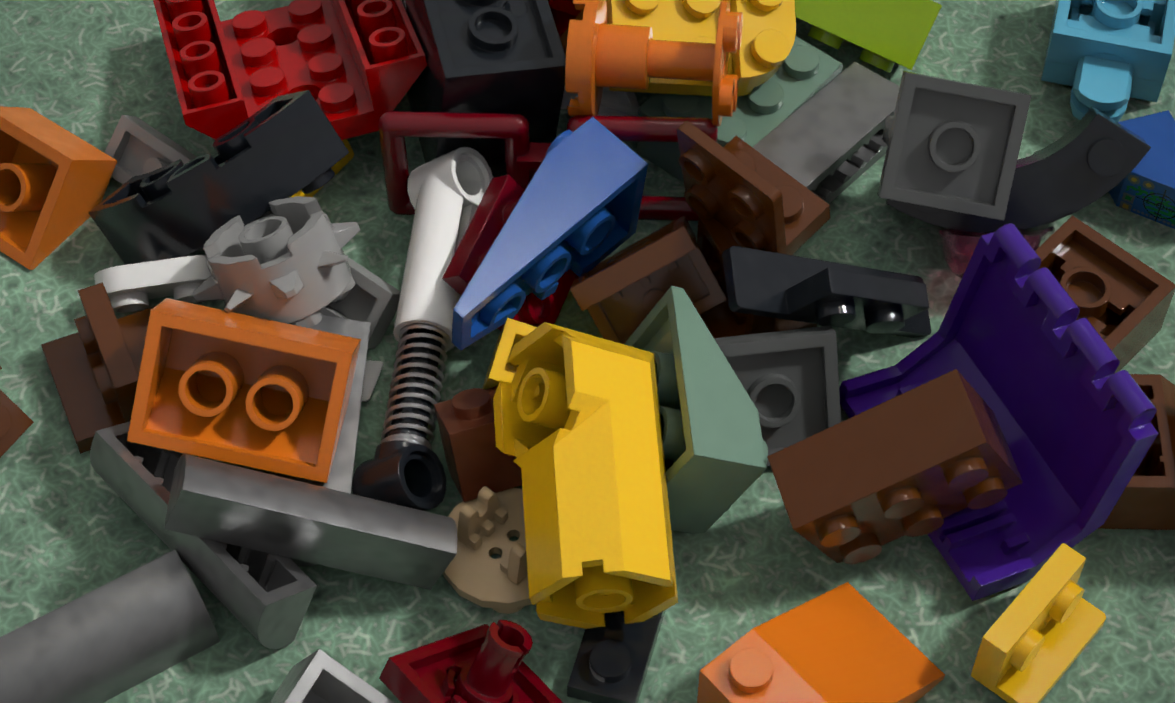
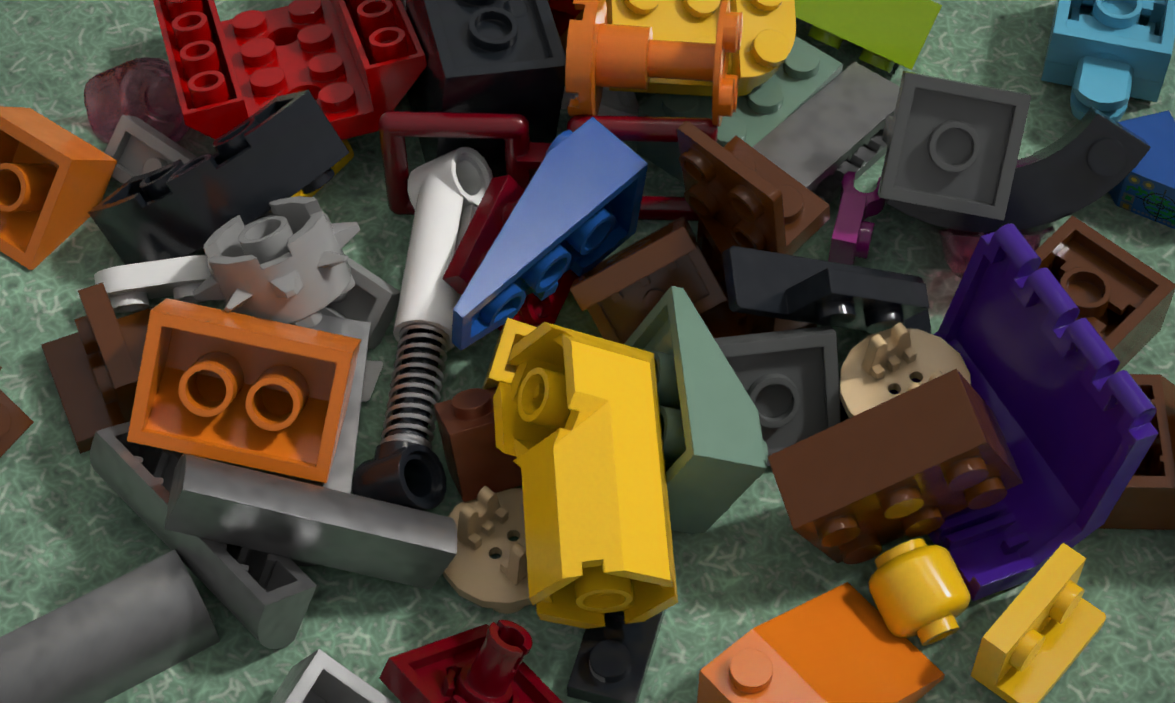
(135, 89): none -> clear pink piece
(851, 233): none -> magenta plate
(890, 362): none -> tan plate
(919, 591): none -> yellow head

